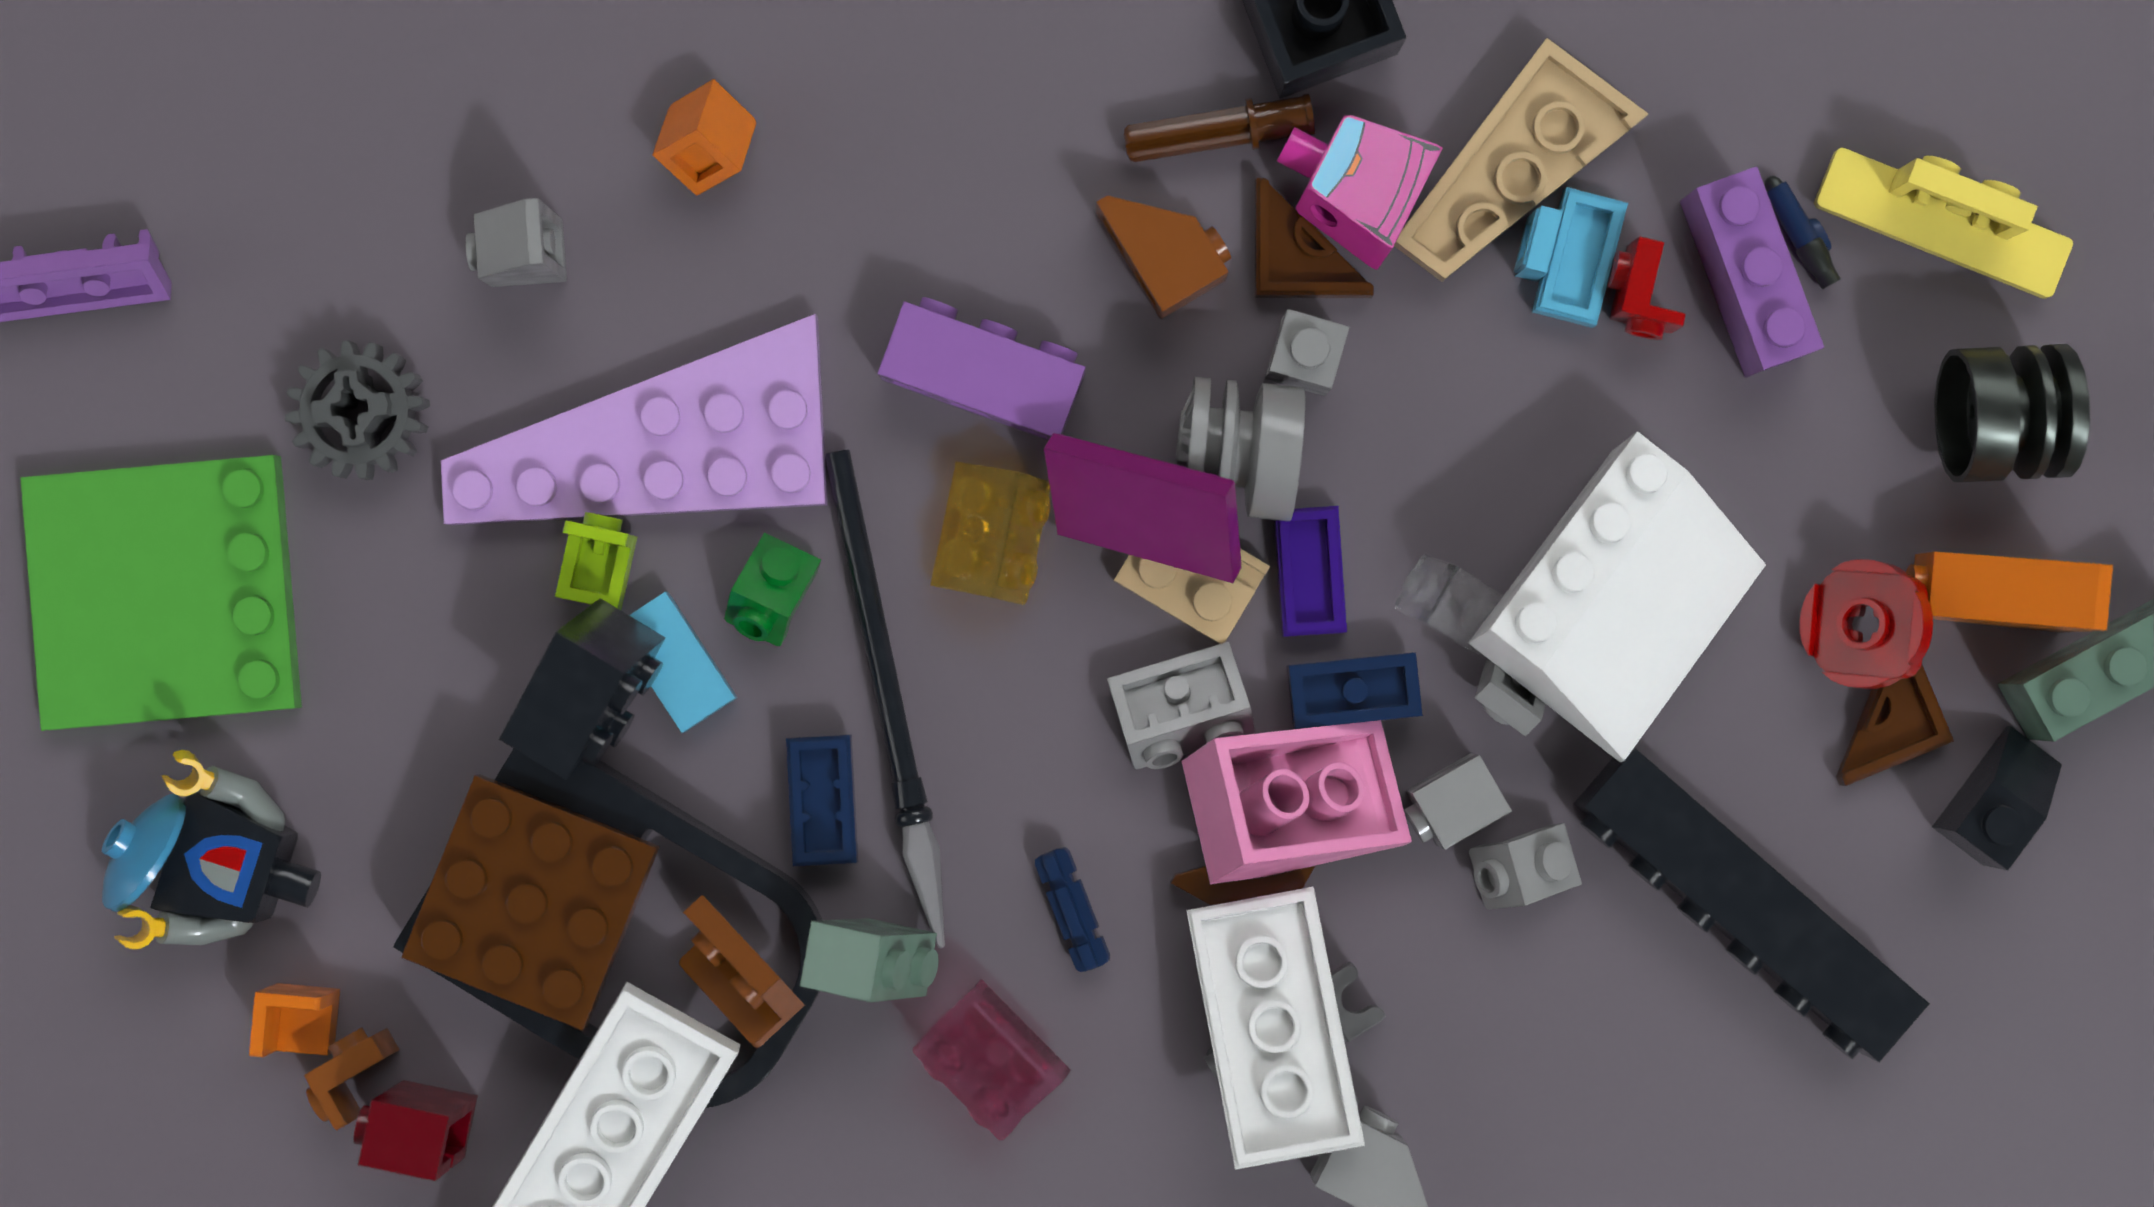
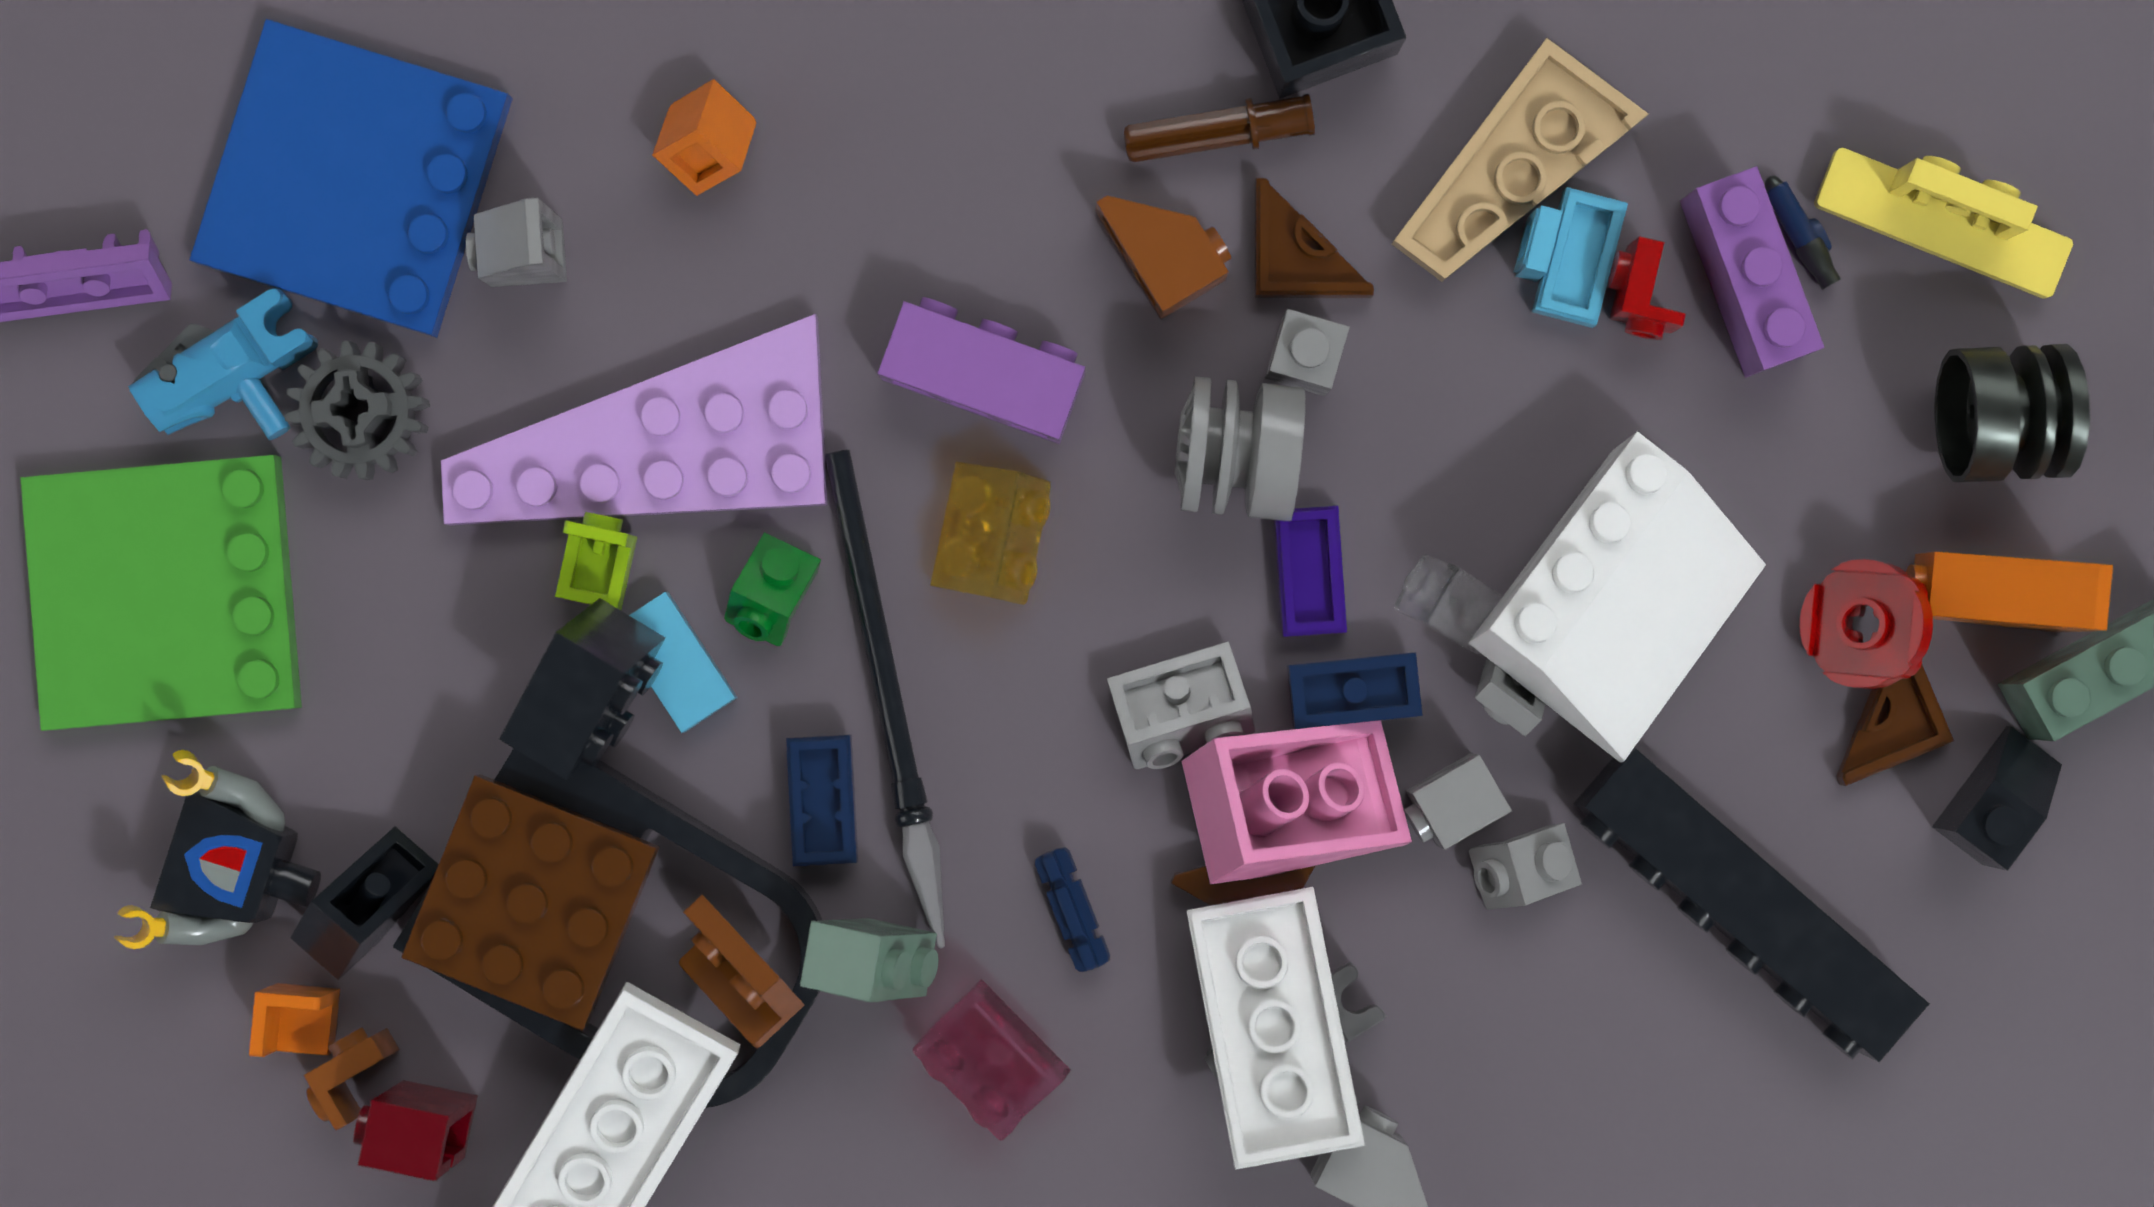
(140, 850): dark azure dish -> none
(213, 366): none -> dark azure piece
(351, 178): none -> blue plate
(364, 902): none -> black slope
(1144, 507): magenta tile -> none
(1192, 598): tan plate -> none
(1360, 183): dark pink torso -> none

